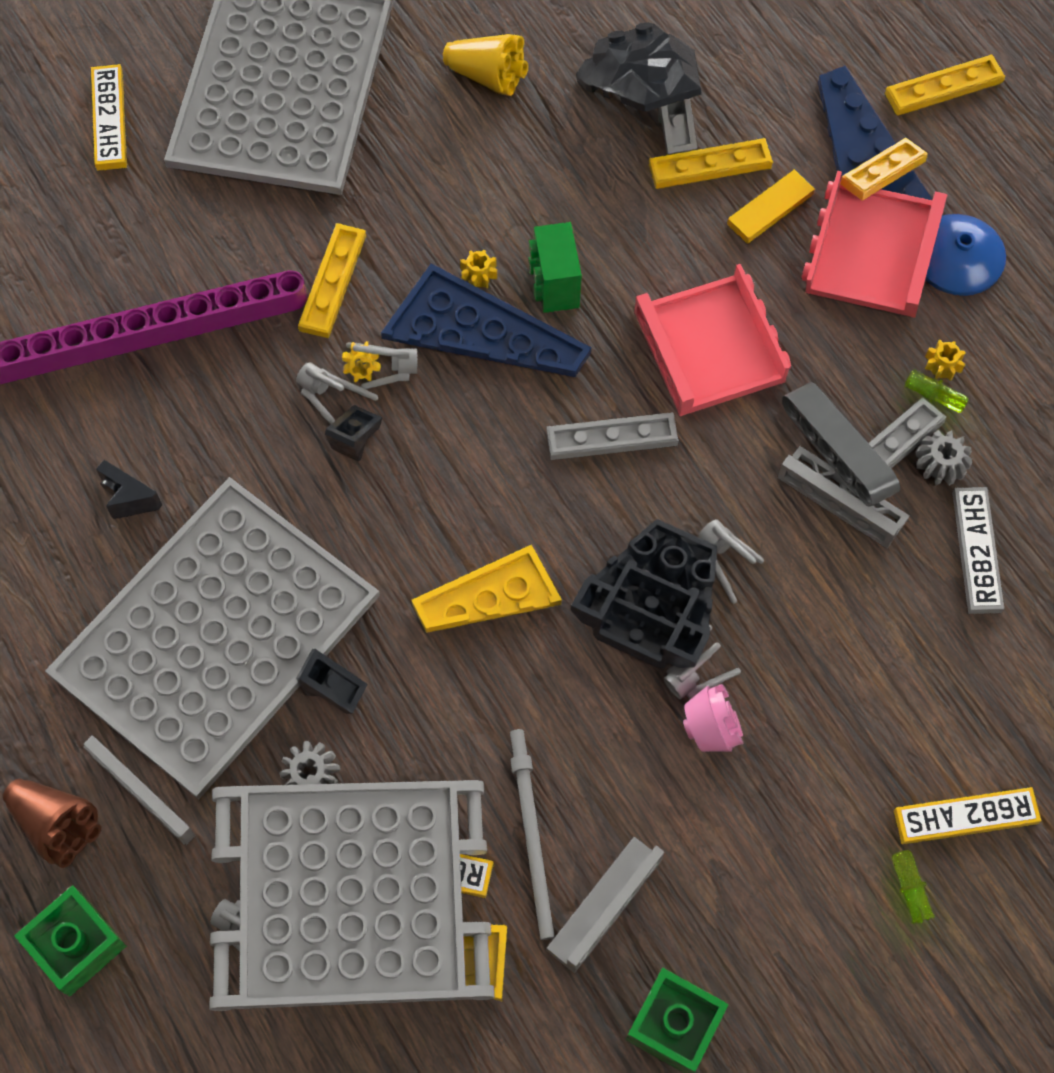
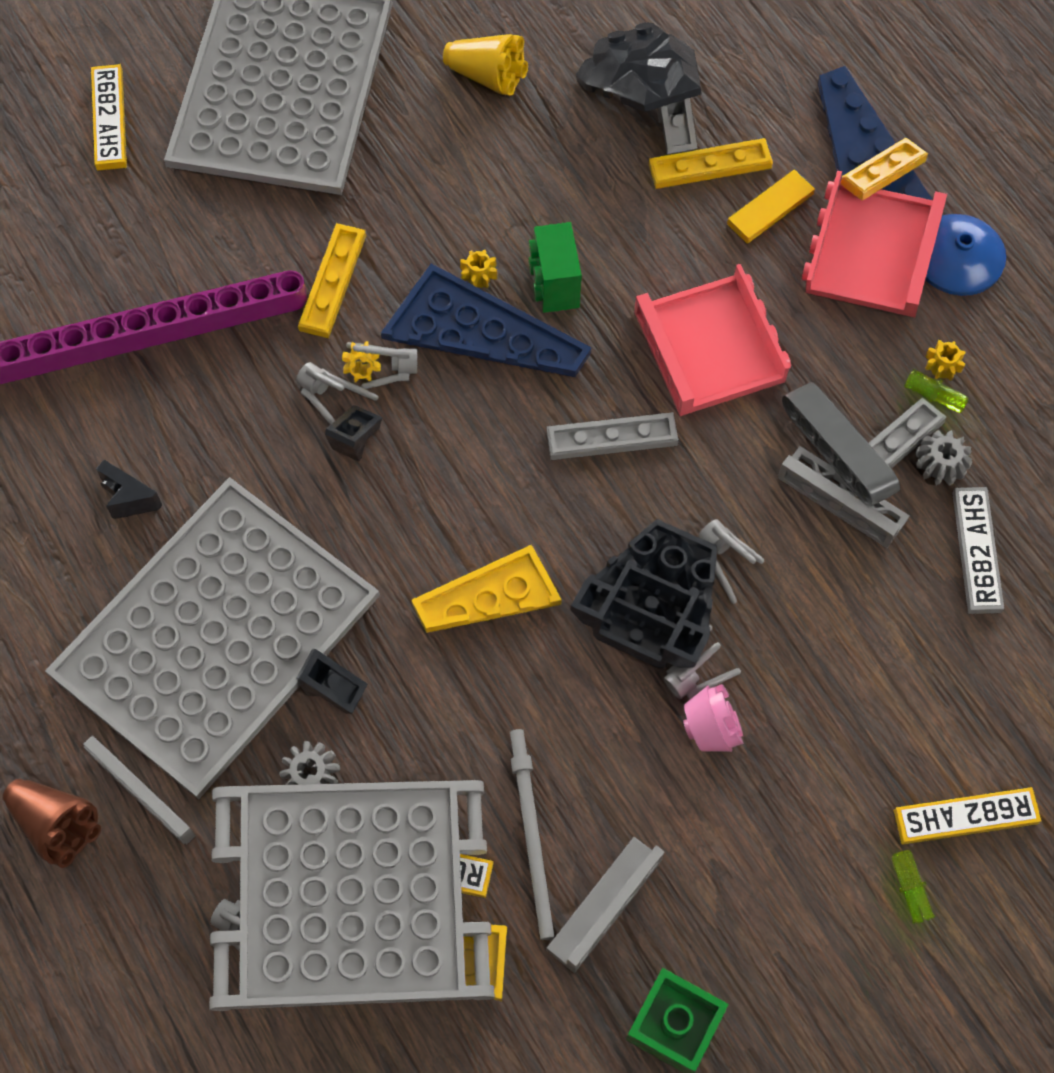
(70, 941): green brick -> none
(944, 85): yellow tile -> none

